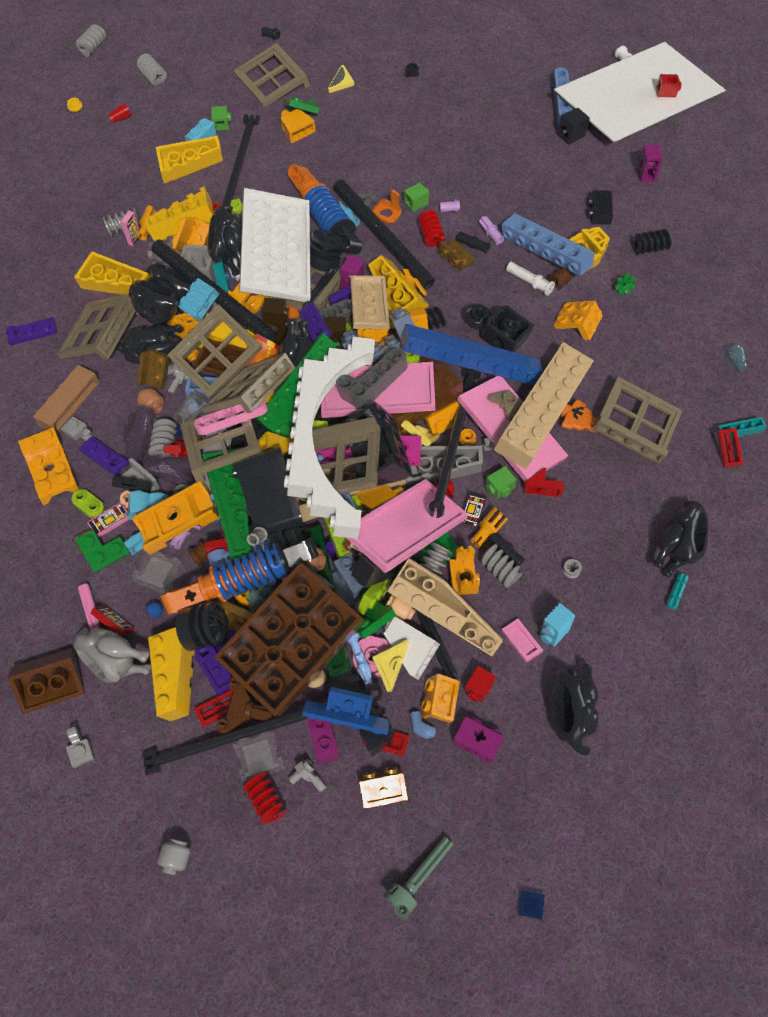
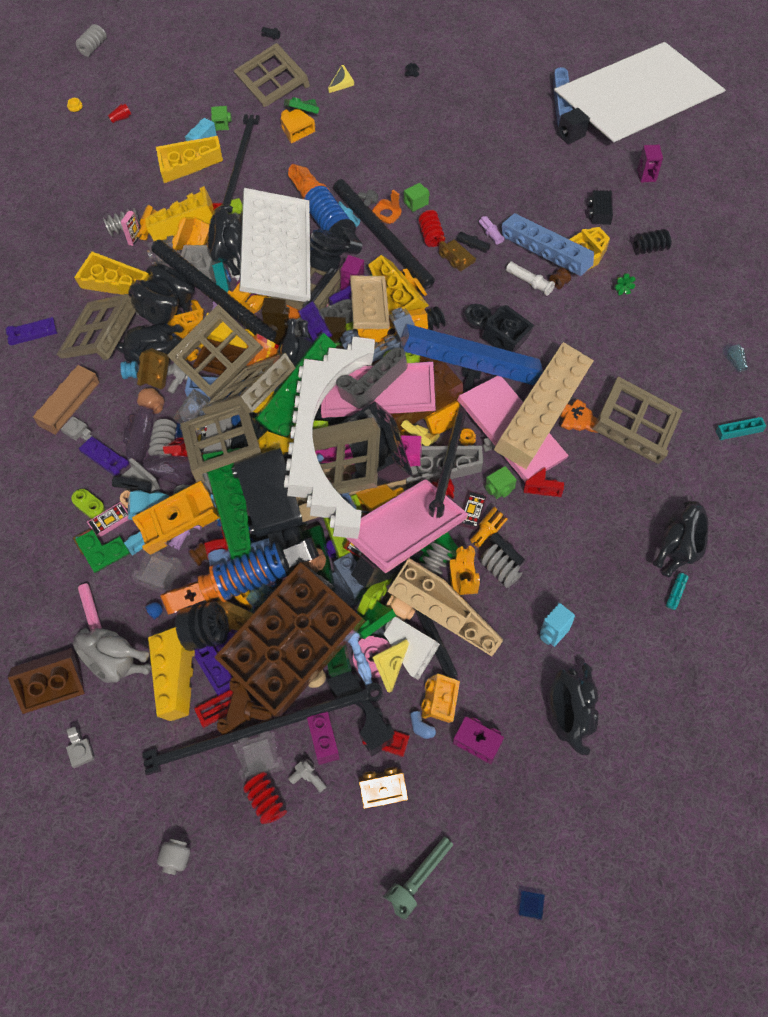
(42, 451): light orange piece -> none
(112, 620): tile -> none
(129, 369): none -> dark azure wheel
(151, 69): light grey piece -> none
(198, 299): medium azure brick -> none
(210, 423): bright pink beam -> none
(258, 535): light grey pin -> none
(347, 709): blue bracket -> none
(450, 206): lavender pin -> none
(479, 685): red brick -> none
(506, 400): dark tan animal -> none
(522, 640): bright pink tile -> none
(576, 573): light grey bush -> none
(580, 315): light orange bracket -> none
(622, 53): white bush -> none
(668, 85): red brick -> none
(722, 447): red tile -> none

